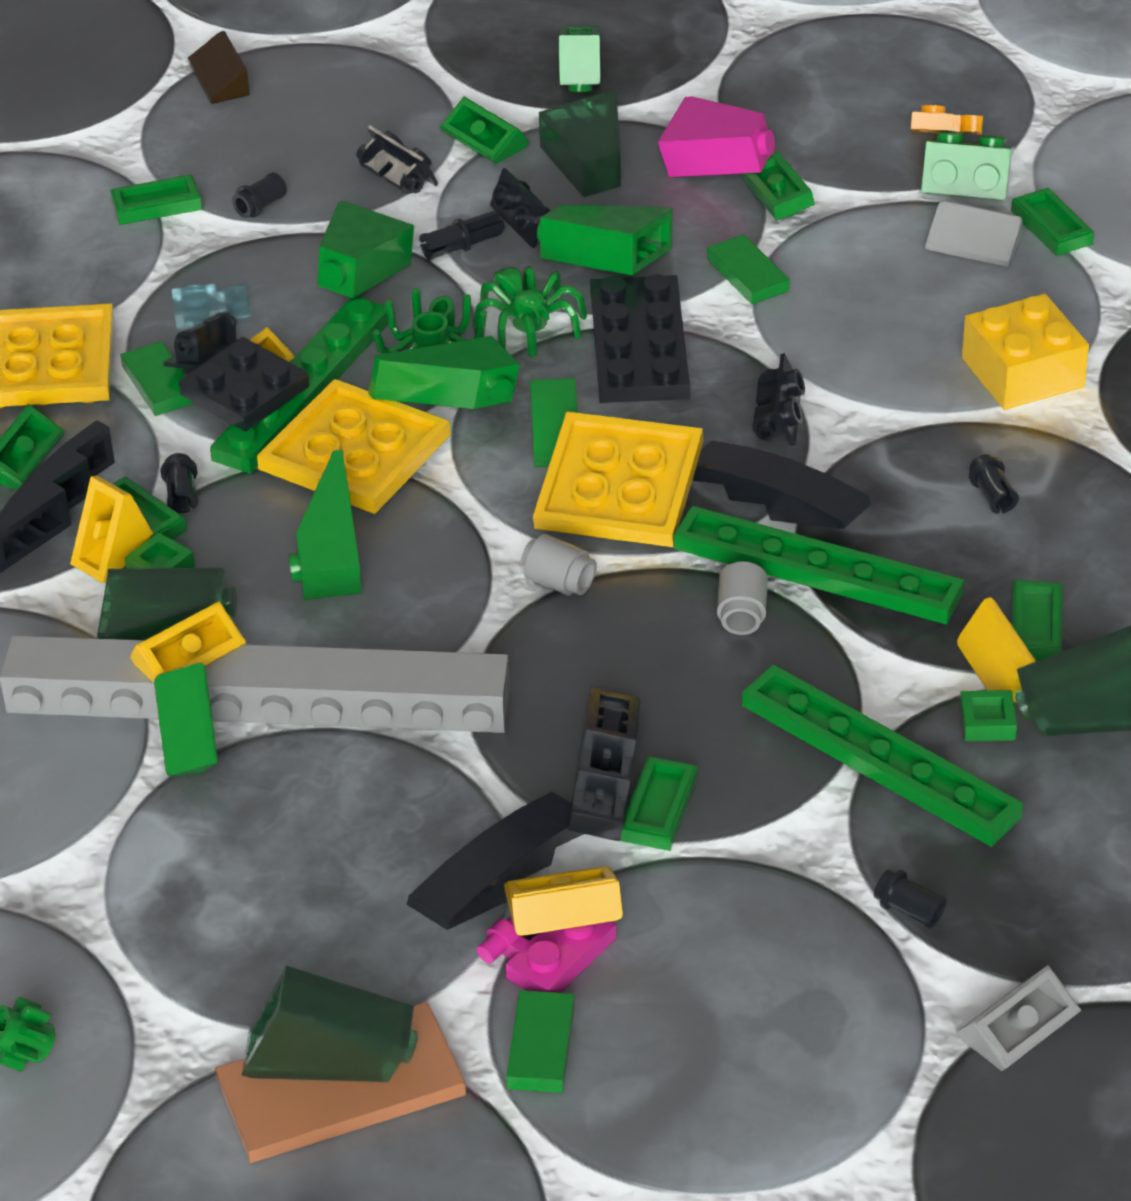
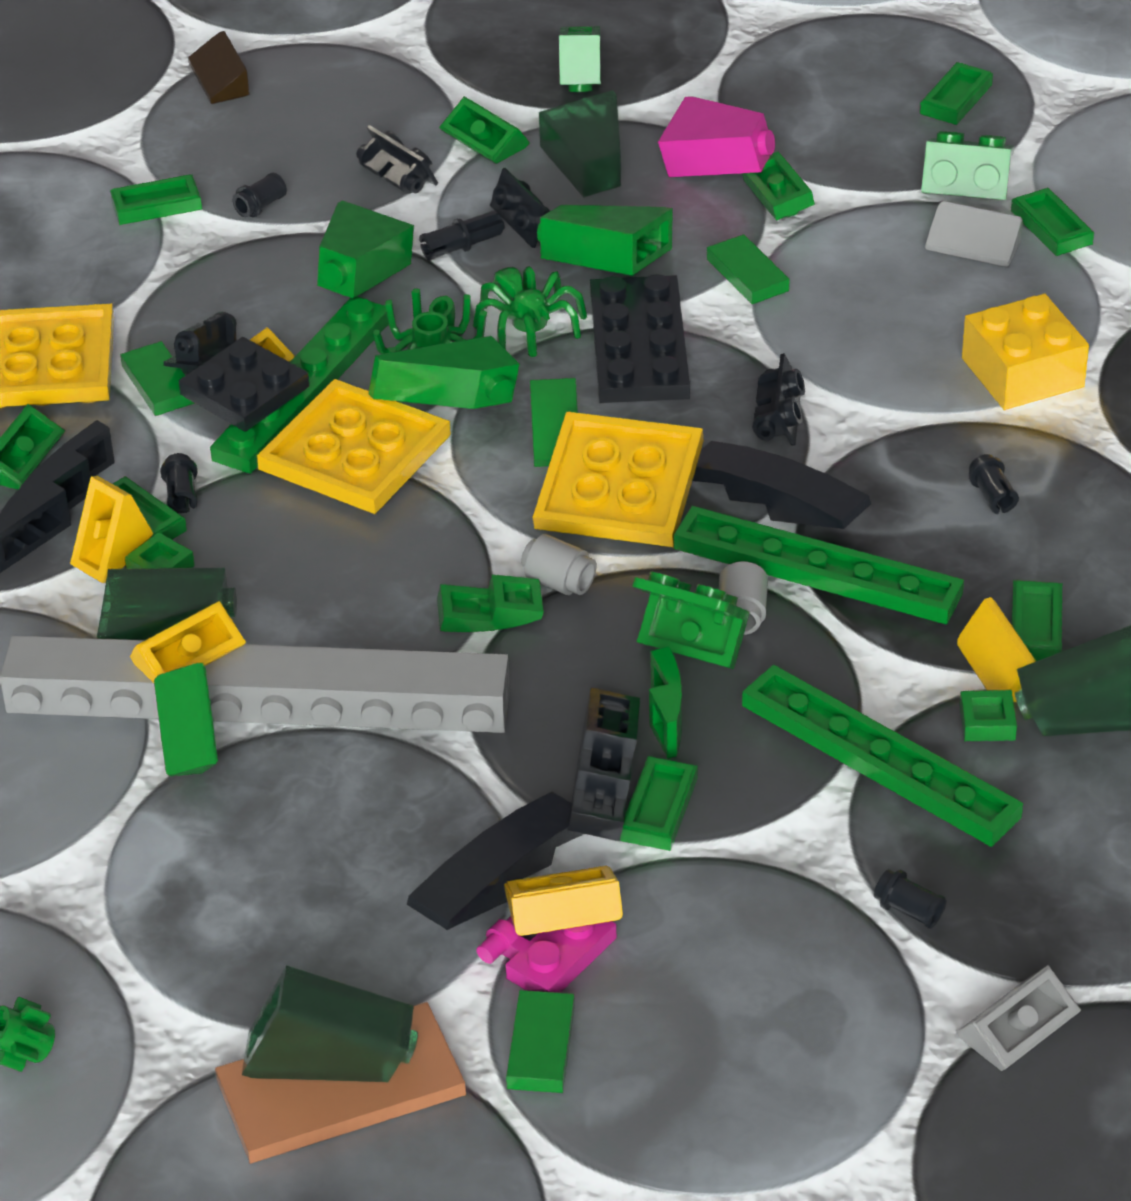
(199, 302): clear light blue plate -> none
(326, 539): green slope -> none
(503, 605): none -> green slope
(665, 701): none -> green slope
(693, 624): none -> green bracket
(934, 119): light orange plate -> none
(956, 93): none -> green tile

